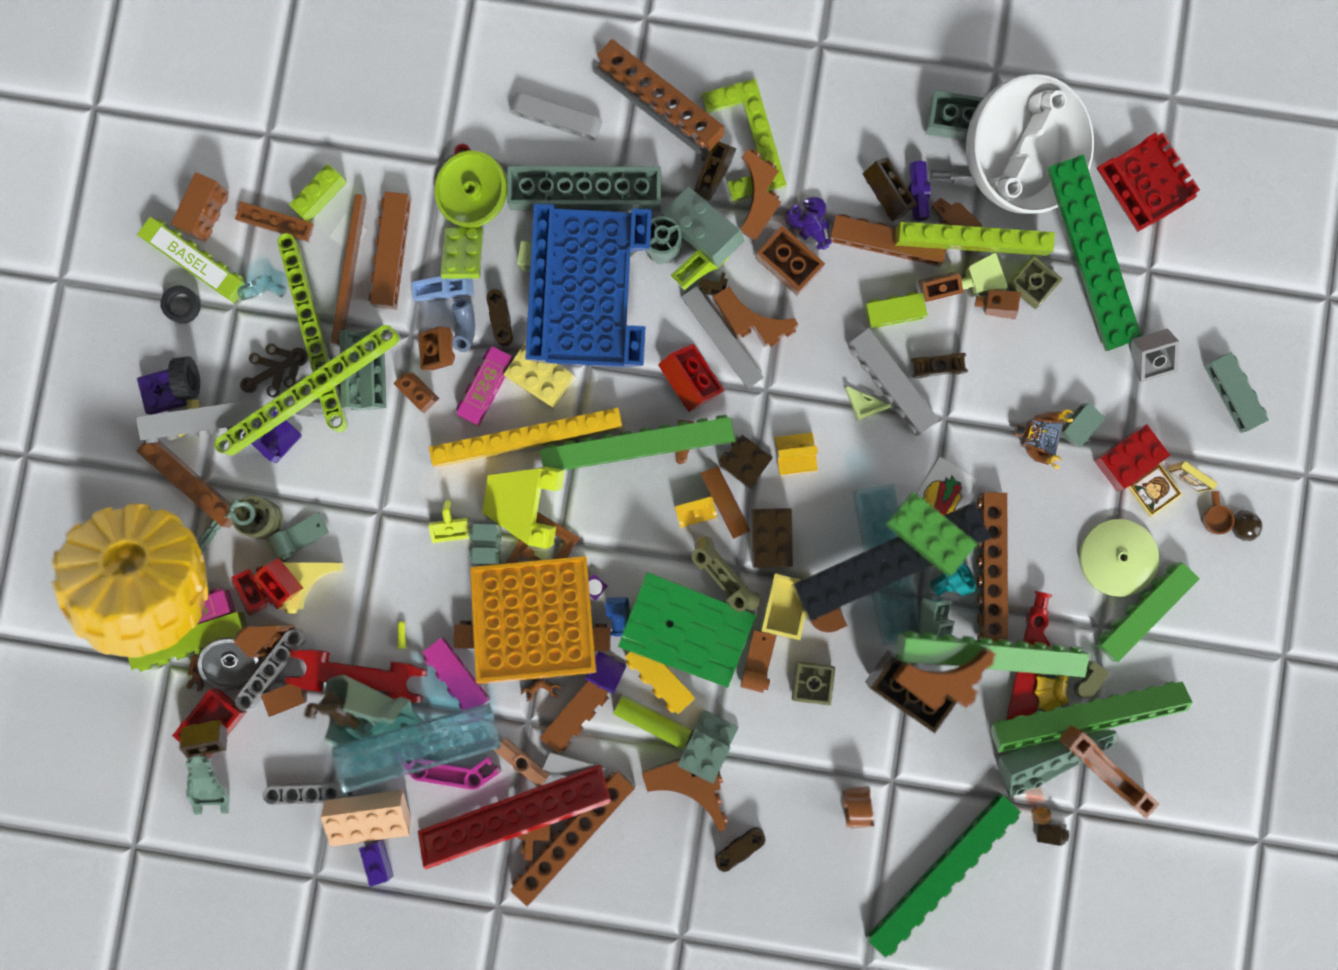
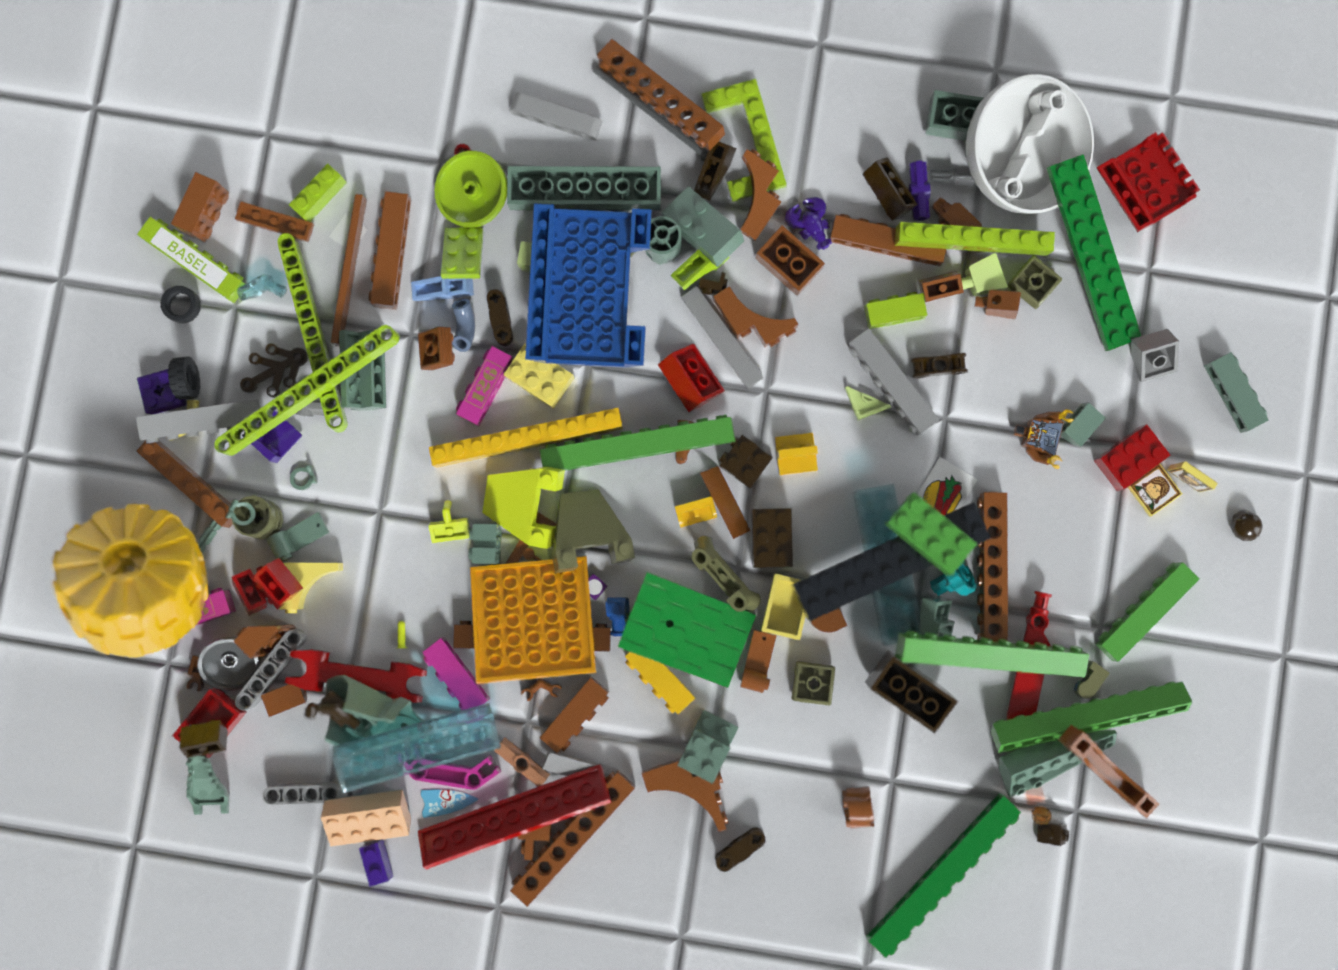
(193, 641): lime brick -> none
(312, 480): none -> sand green piece
(416, 391): dark orange window -> none
(444, 802): none -> medium azure sticker
(587, 522): none -> olive wedge
(607, 672): dark purple piece -> none
(652, 722): lime brick -> none
(956, 683): dark orange arch -> none
(1051, 692): yellow arm -> none
(1102, 563): yellowish green dish -> none
(1218, 518): dark orange piece -> none

